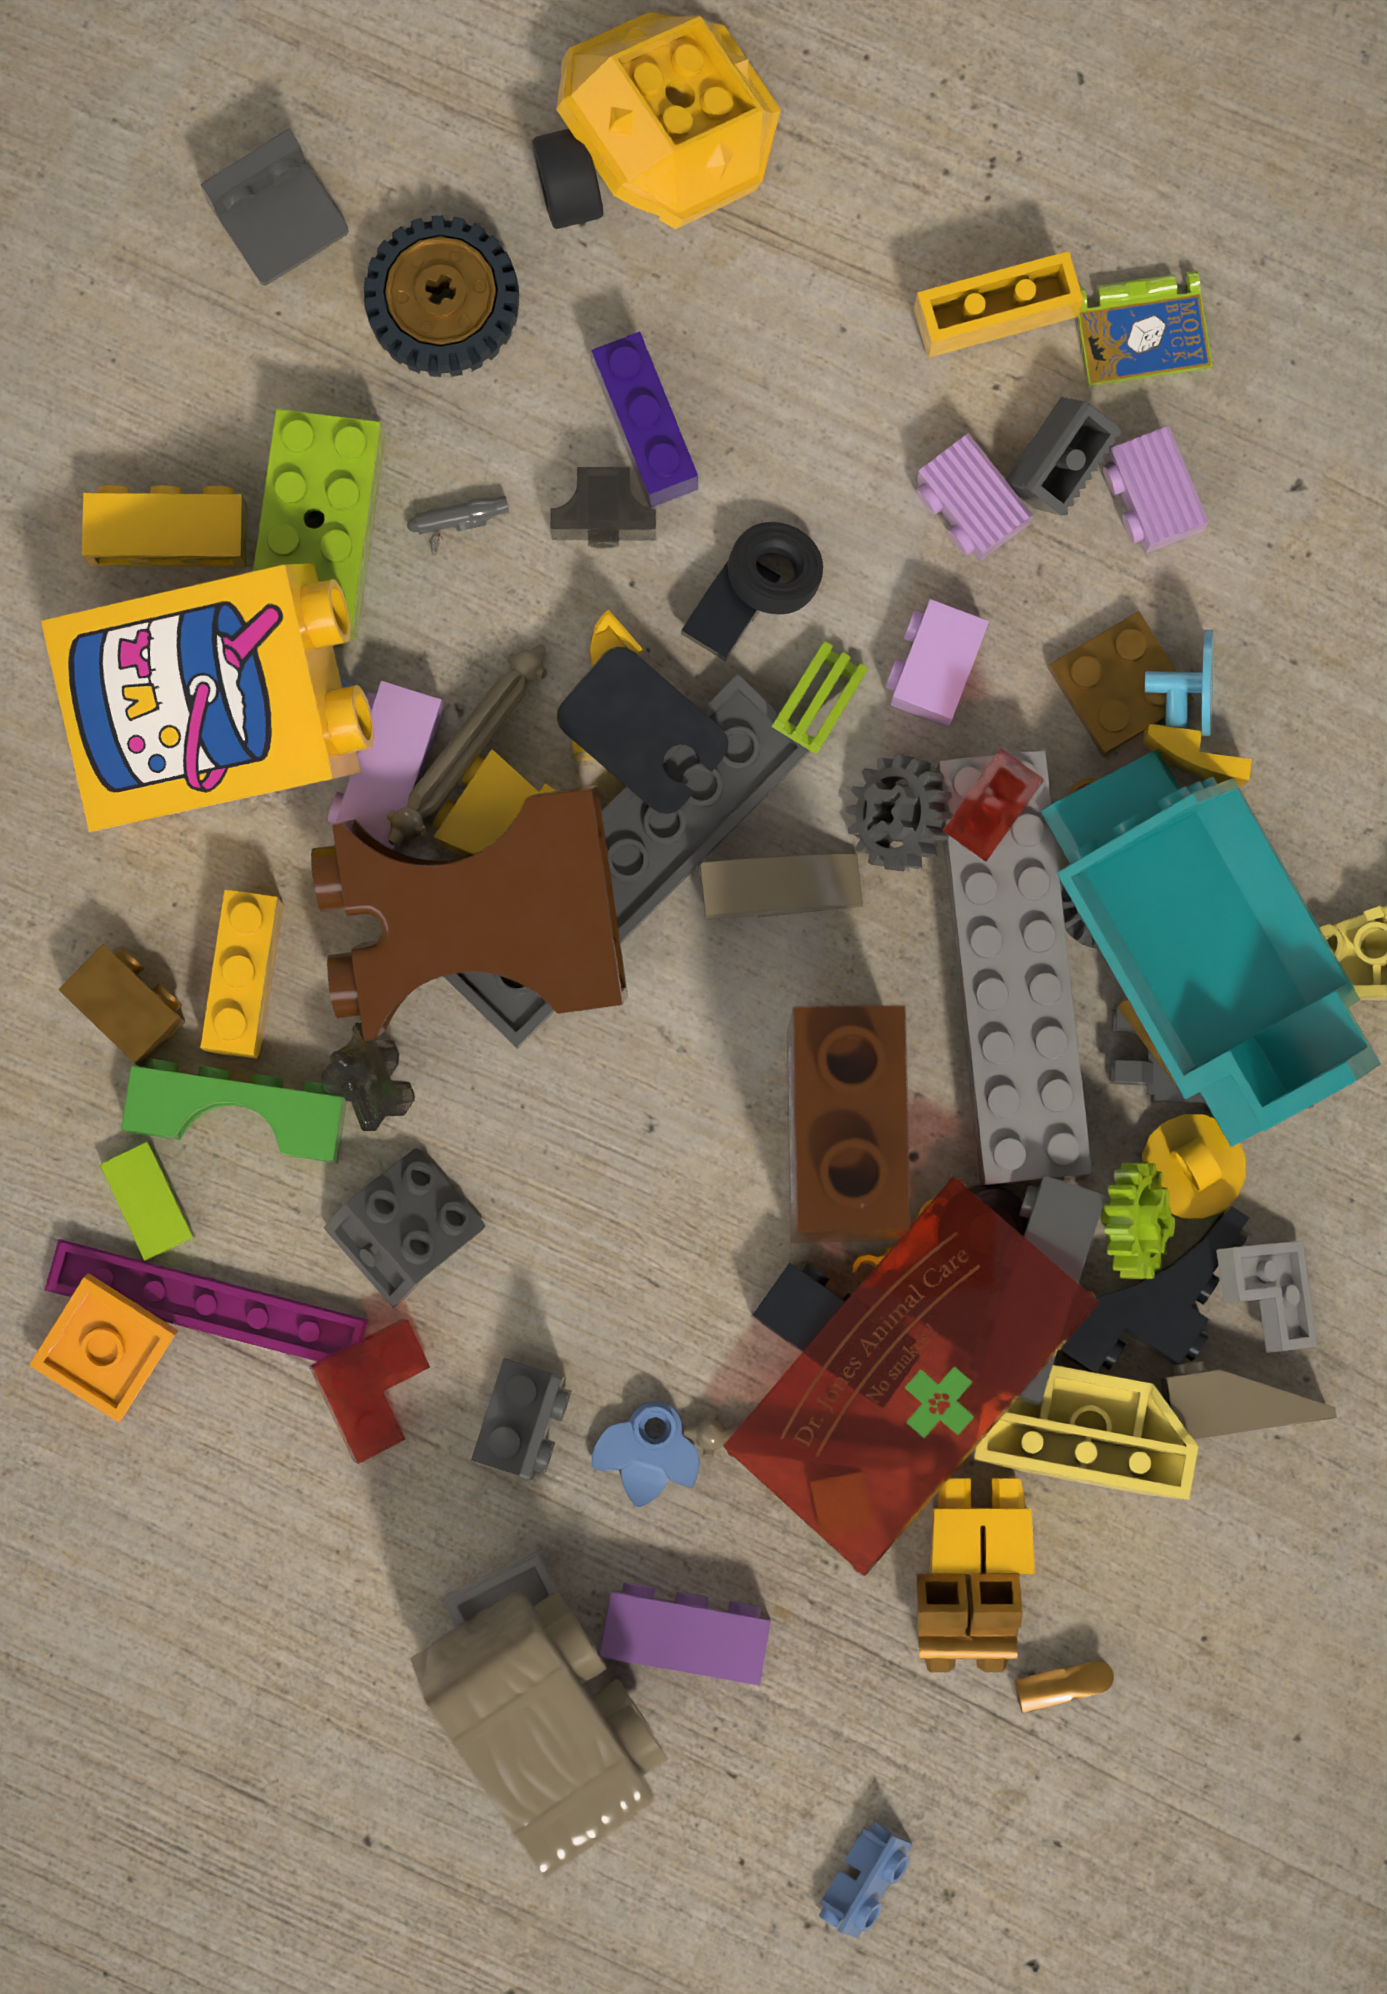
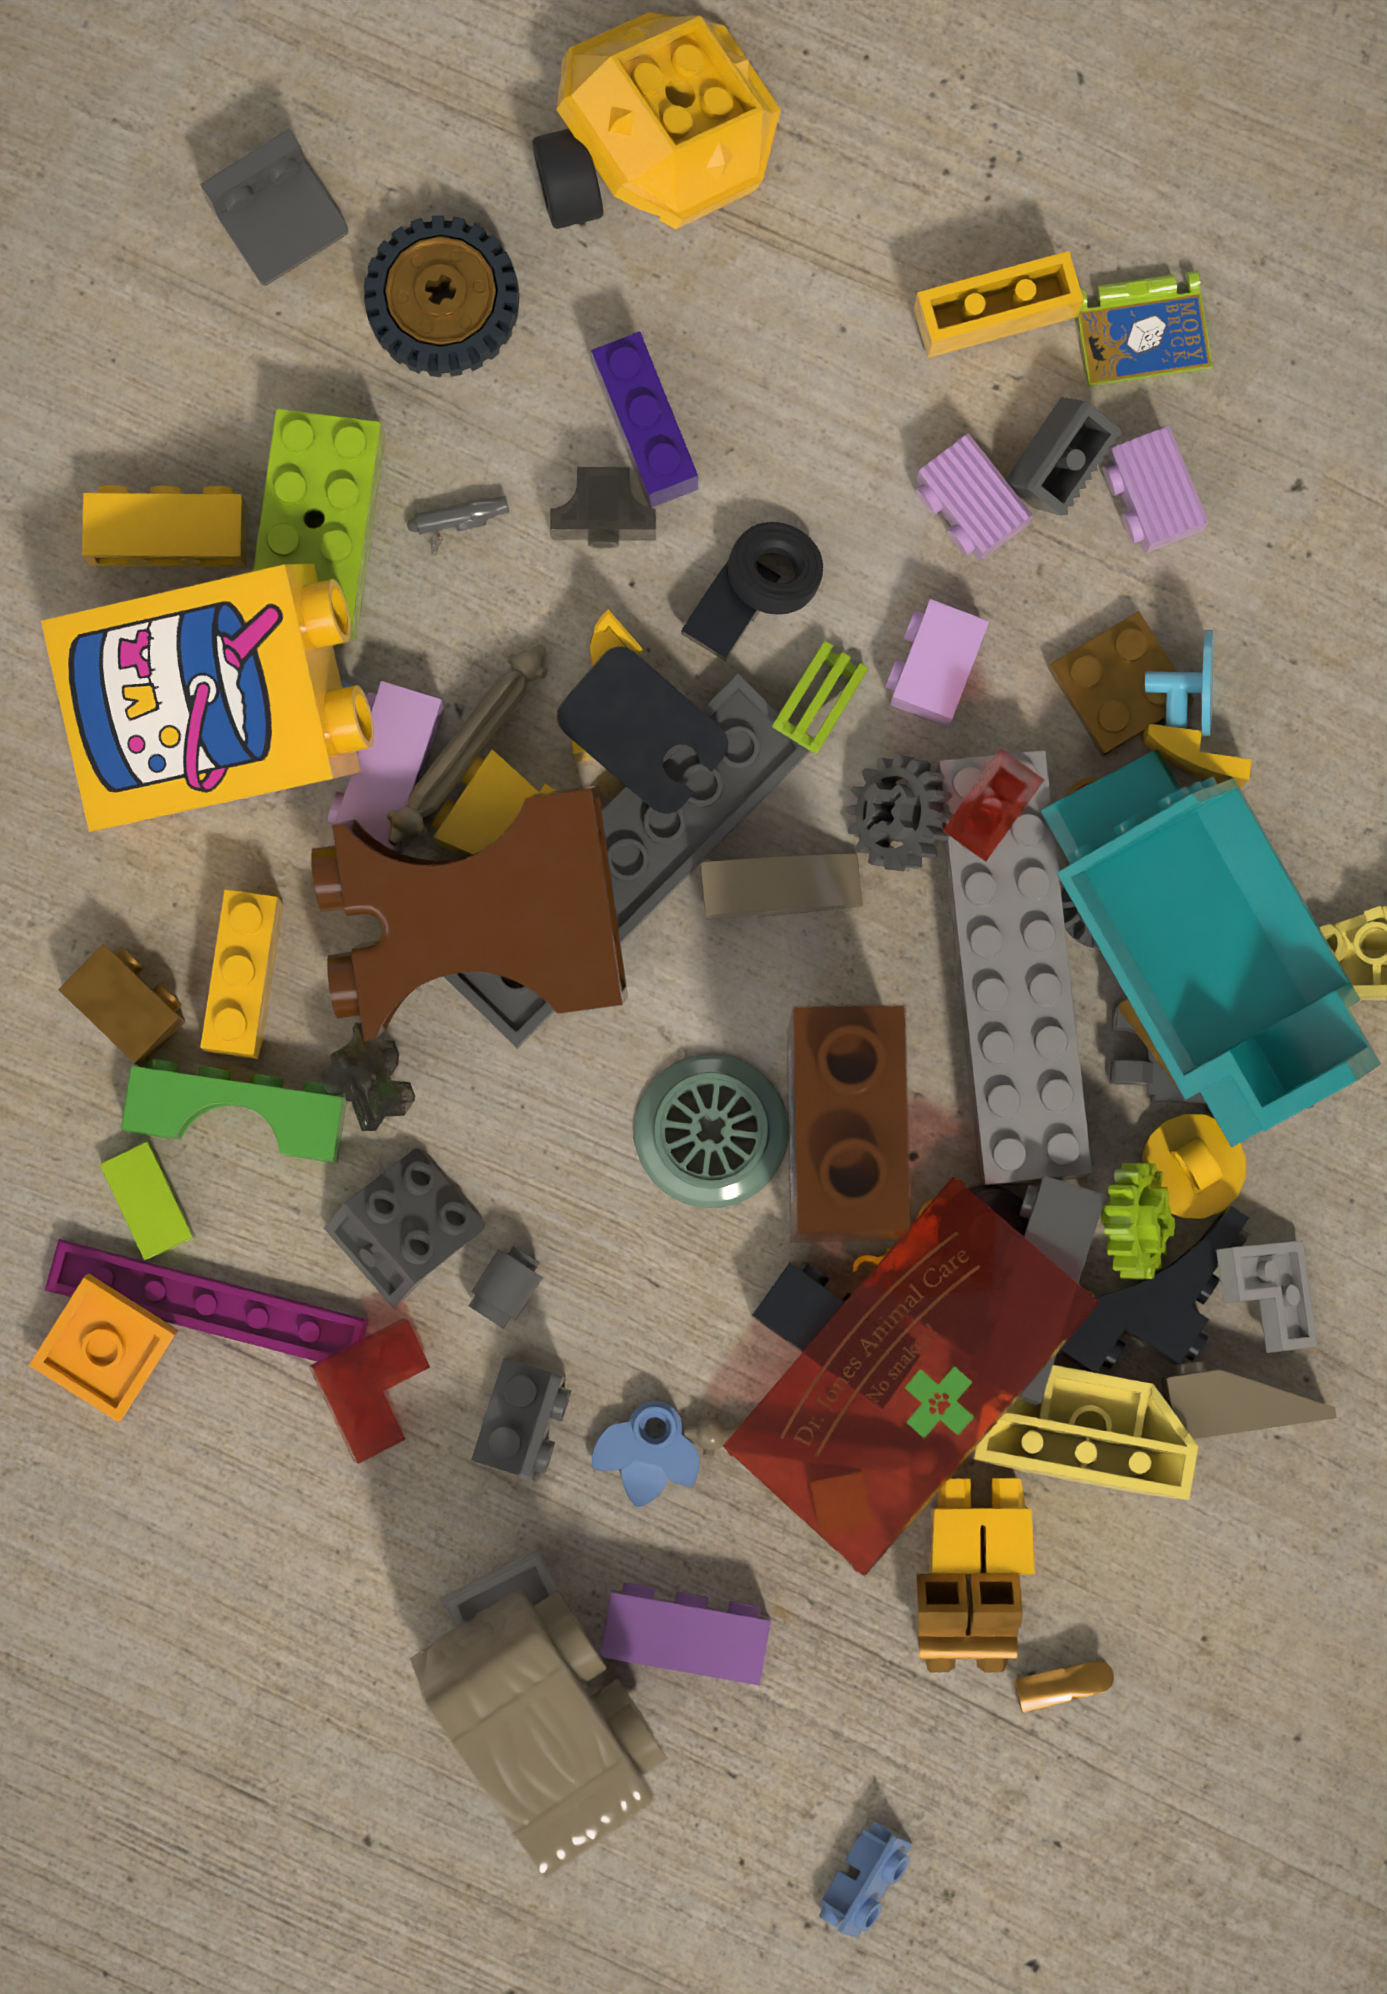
(505, 1286): none -> dark grey brick
(703, 1189): none -> sand green piece

